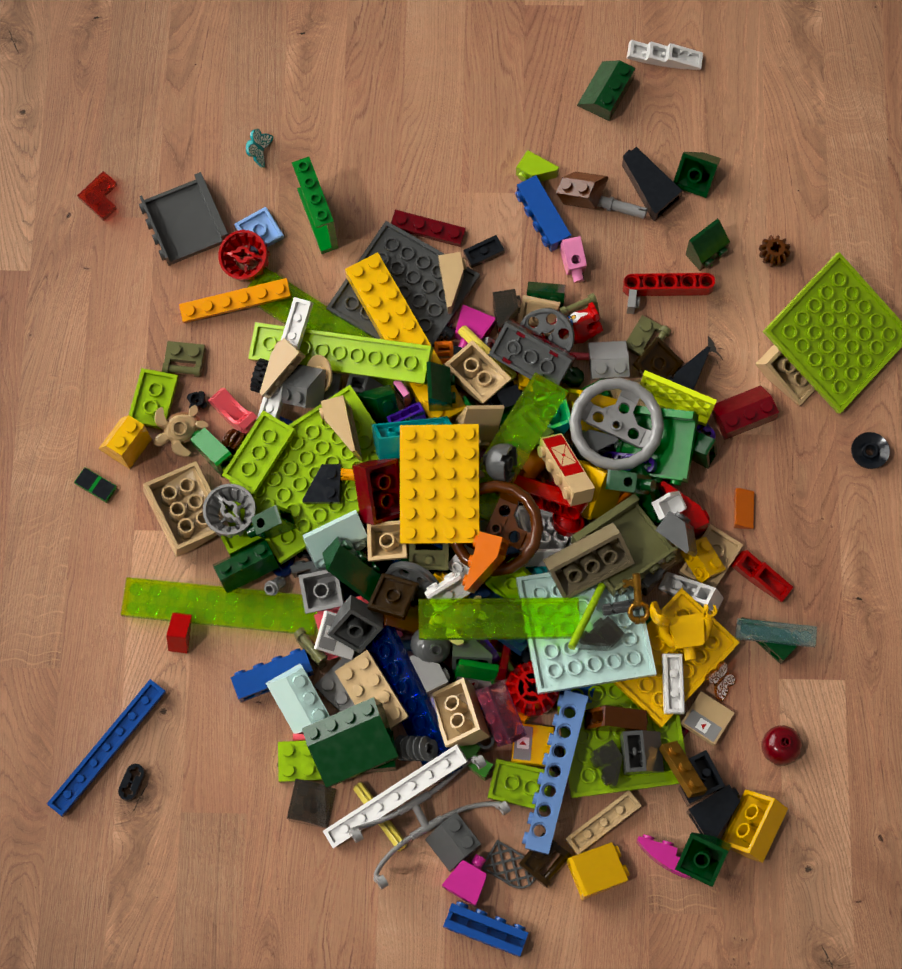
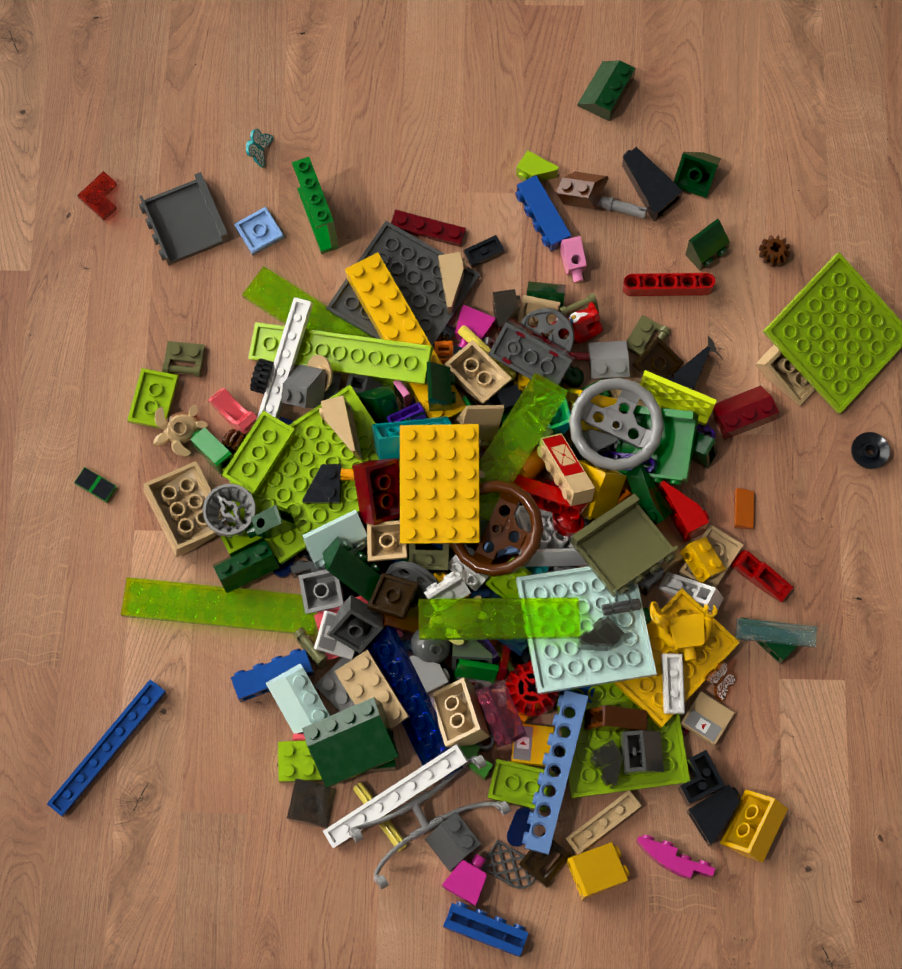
(126, 441): yellow slope -> none
(127, 780): black beam -> none
(179, 632): red slope -> none
(192, 397): black plate -> none
(233, 249): red gear -> none
(235, 300): light orange plate -> none
(272, 586): light grey pin -> none
(281, 364): tan slope -> none
(416, 748): dark grey piece -> none
(487, 556): orange slope -> none
(500, 462): dark grey cylinder -> none
(518, 827): none -> clear blue tile
(586, 616): lime bar -> none
(589, 561): dark tan slope -> none
(629, 482): dark green torso -> none
(633, 301): light grey plate -> none
(638, 602): pearl gold piece -> none
(665, 56): white slope -> none
(669, 502): white panel -> none
(678, 531): dark grey slope -> none
(682, 769): pearl gold plate -> none
(703, 857): dark green slope -> none
(775, 750): dark red cylinder -> none

